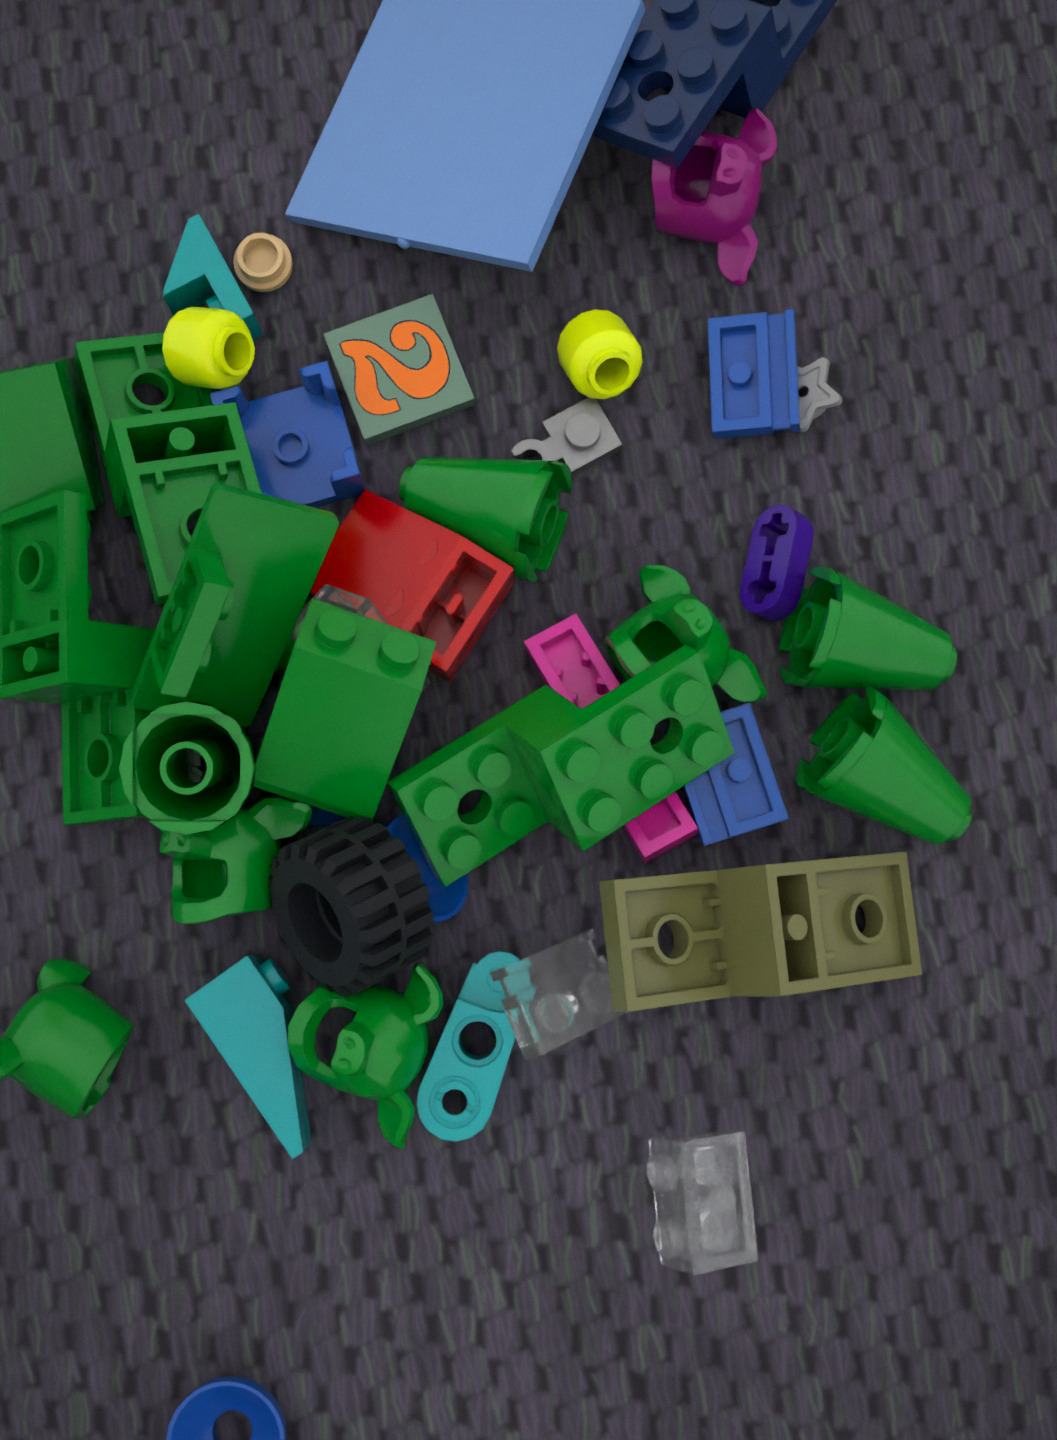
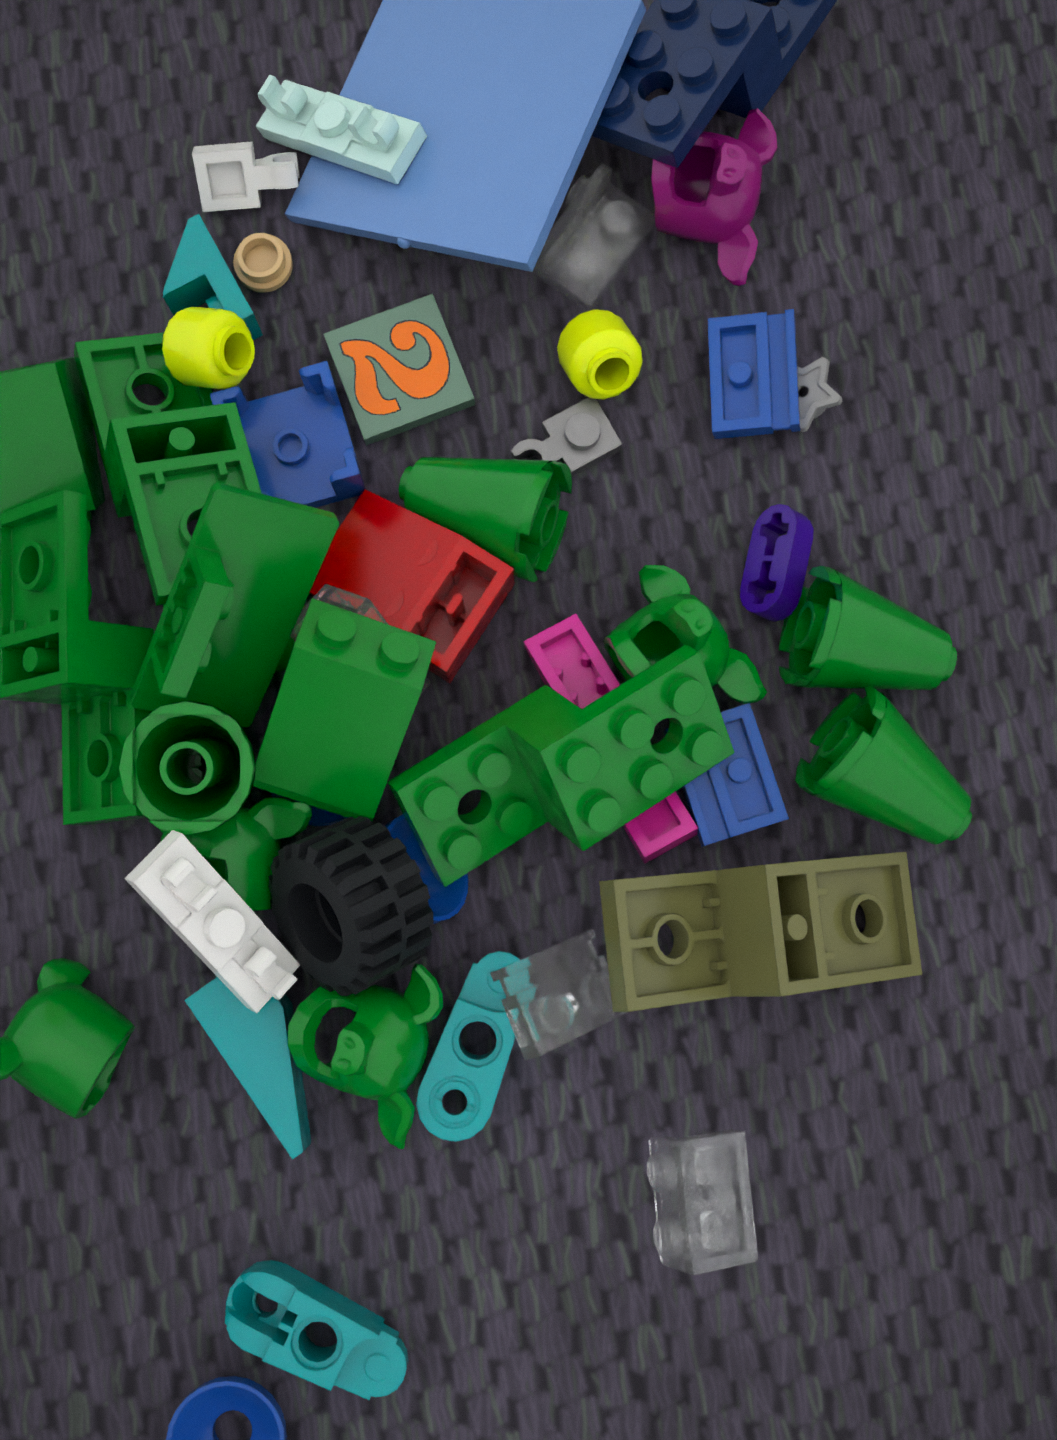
(214, 921): none -> white plate
(233, 178): none -> white plate
(339, 129): none -> light aqua plate
(367, 1352): none -> teal piece
(592, 239): none -> clear bracket

